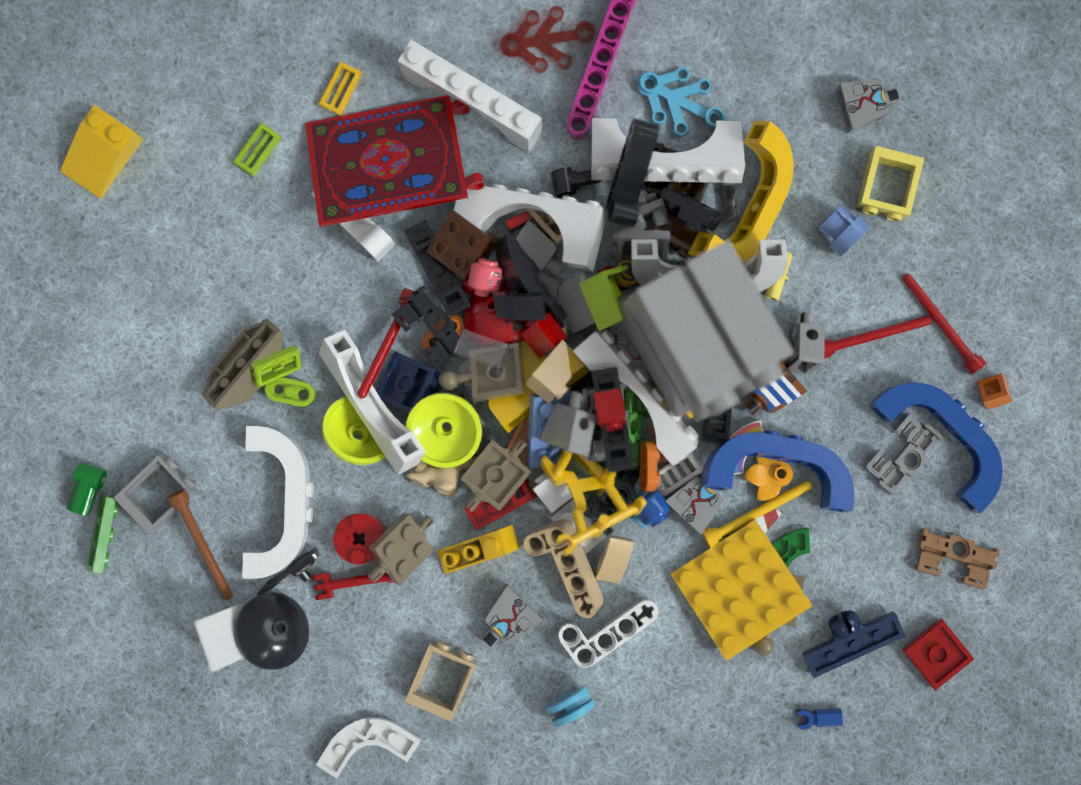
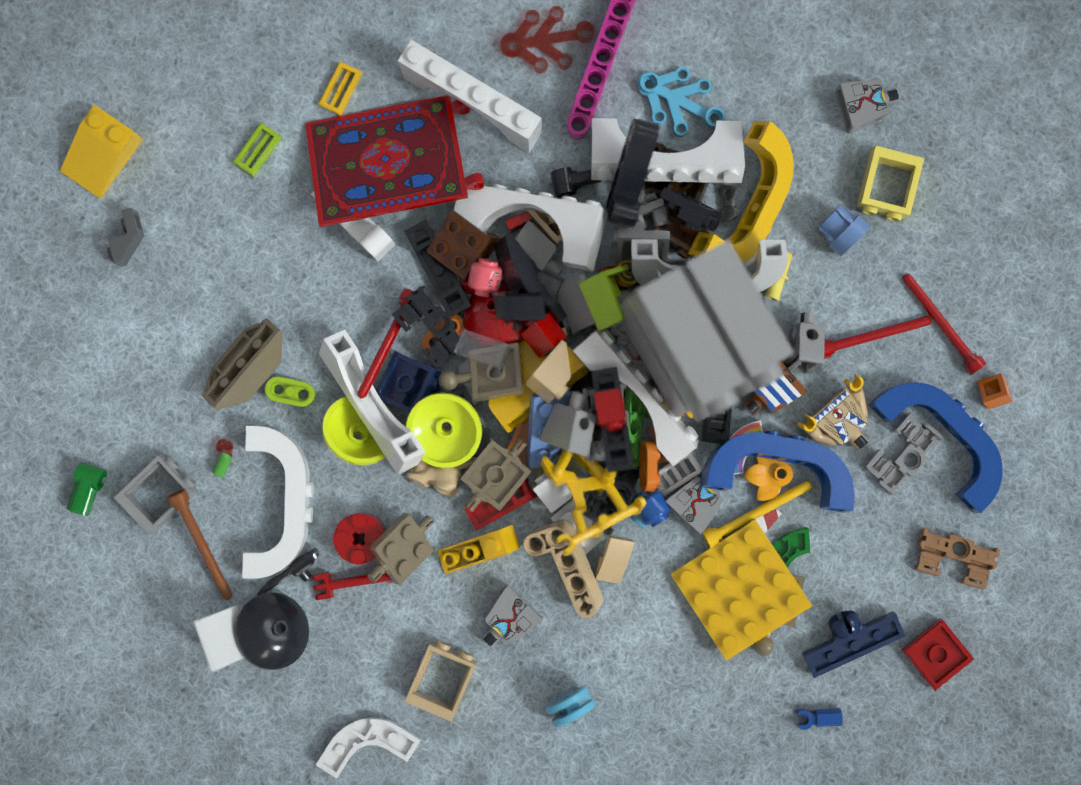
(102, 534): bright green plate -> none
(124, 246): none -> dark grey slope
(224, 460): none -> arm
(276, 362): lime tile -> none
(611, 628): white beam -> none
(840, 417): none -> torso

